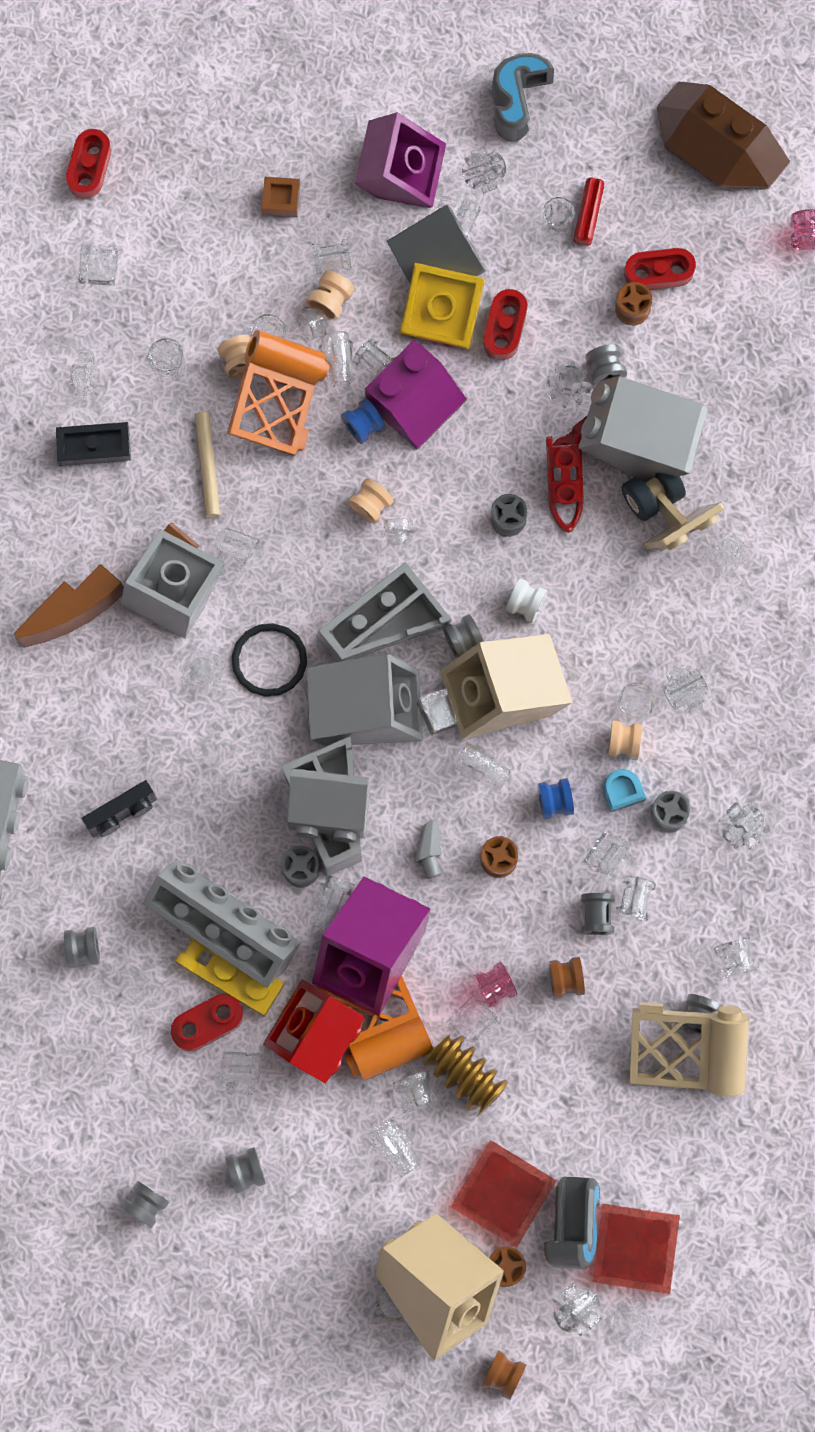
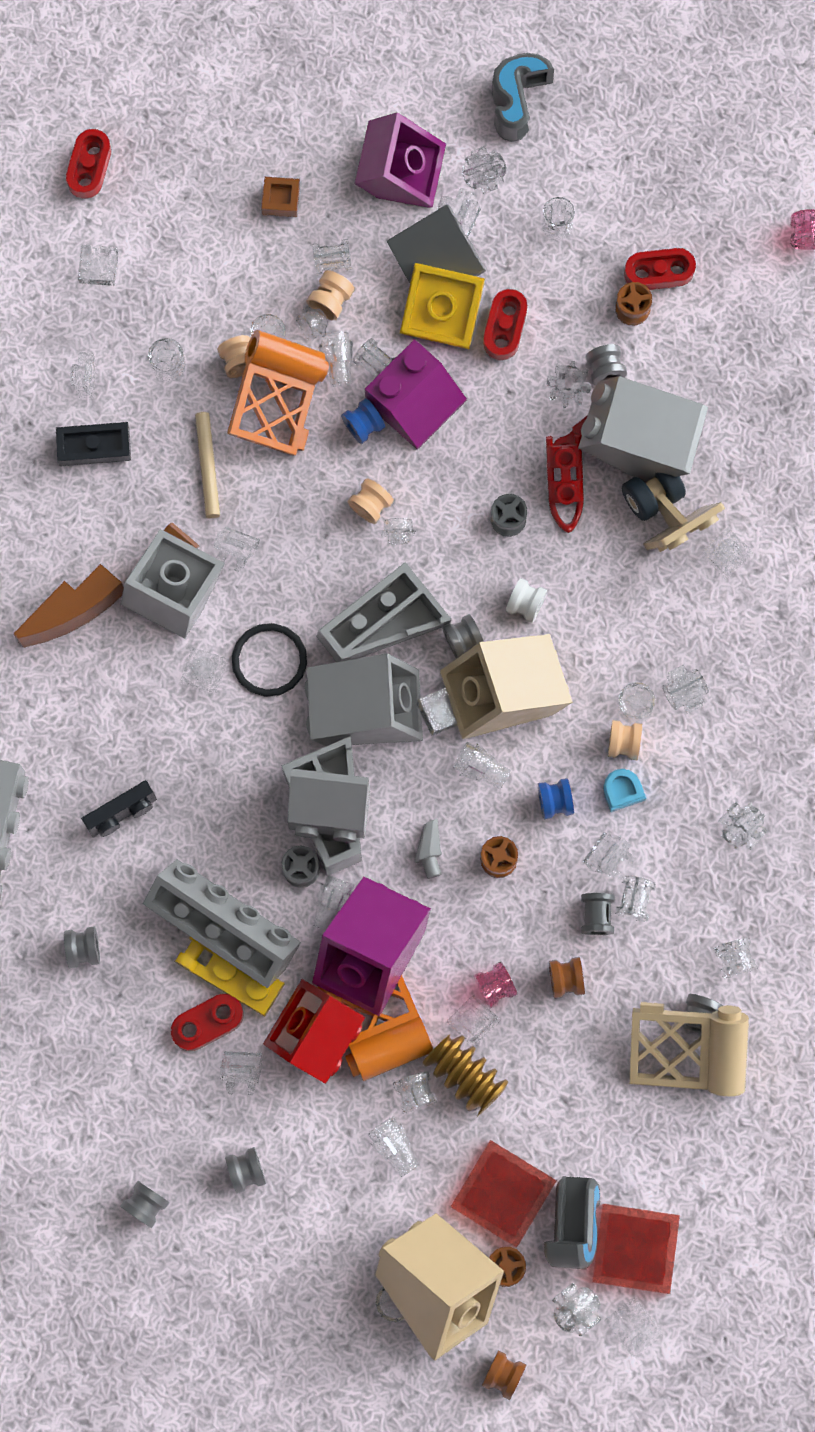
(588, 211): red axle -> none
(673, 805): flat silver wheel -> none
(719, 138): reddish brown wedge -> none

